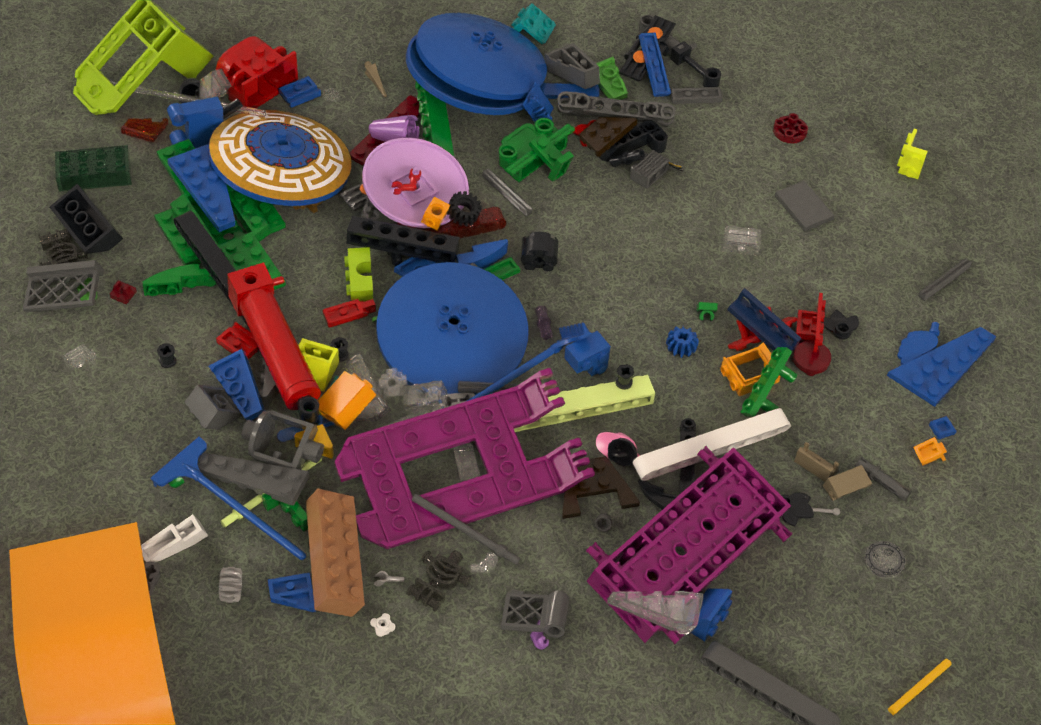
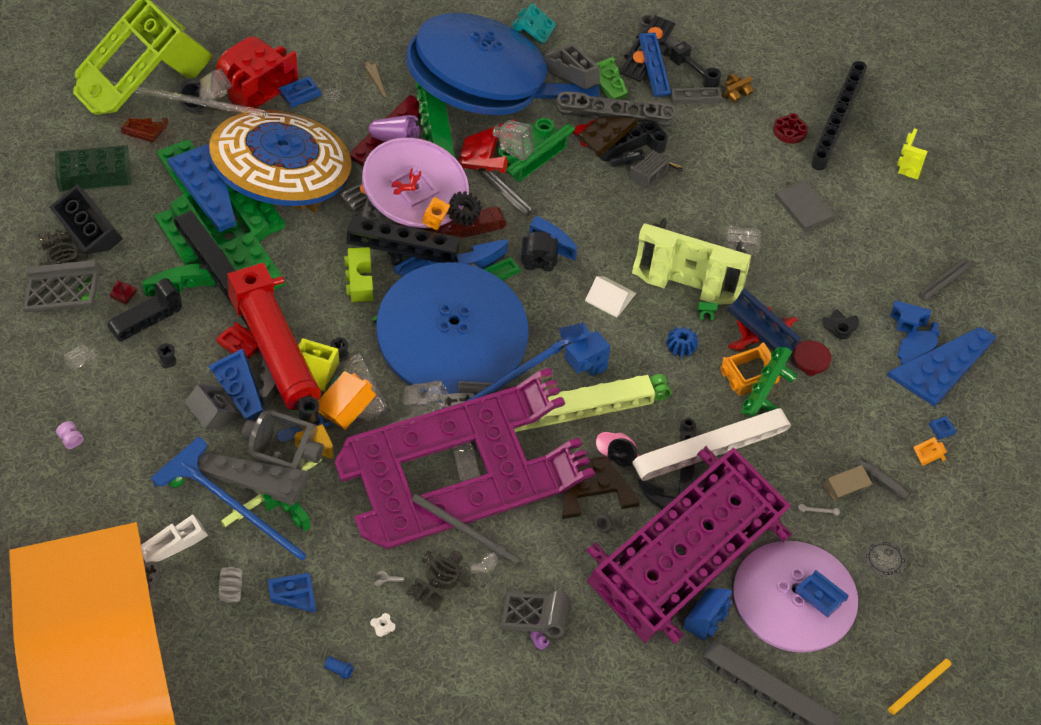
(68, 433): none -> lavender wheel
(147, 313): none -> black beam
(200, 119): blue piece -> none
(334, 553): medium nougat brick -> none
(343, 669): none -> blue pin
(348, 312): red hinge -> none
(390, 389): clear brick -> none
(479, 151): none -> red wing
(515, 138): none -> clear torso
(537, 104): blue hinge -> none
(544, 322): axle -> none
(551, 156): green bracket -> none
(566, 246): none -> blue slope
(609, 296): none -> white slope
(624, 378): black bush -> none
(660, 386): none -> bright green wheel
(672, 612): clear wedge -> none
(691, 263): none -> yellowish green piece
(734, 85): none -> pearl gold hips
(778, 614): none -> lavender dish
(798, 509): black plate -> none
(809, 323): red bracket -> none
(815, 463): dark tan hinge -> none
(821, 593): none -> blue plate
(838, 115): none -> black beam
(909, 316): none -> blue brick

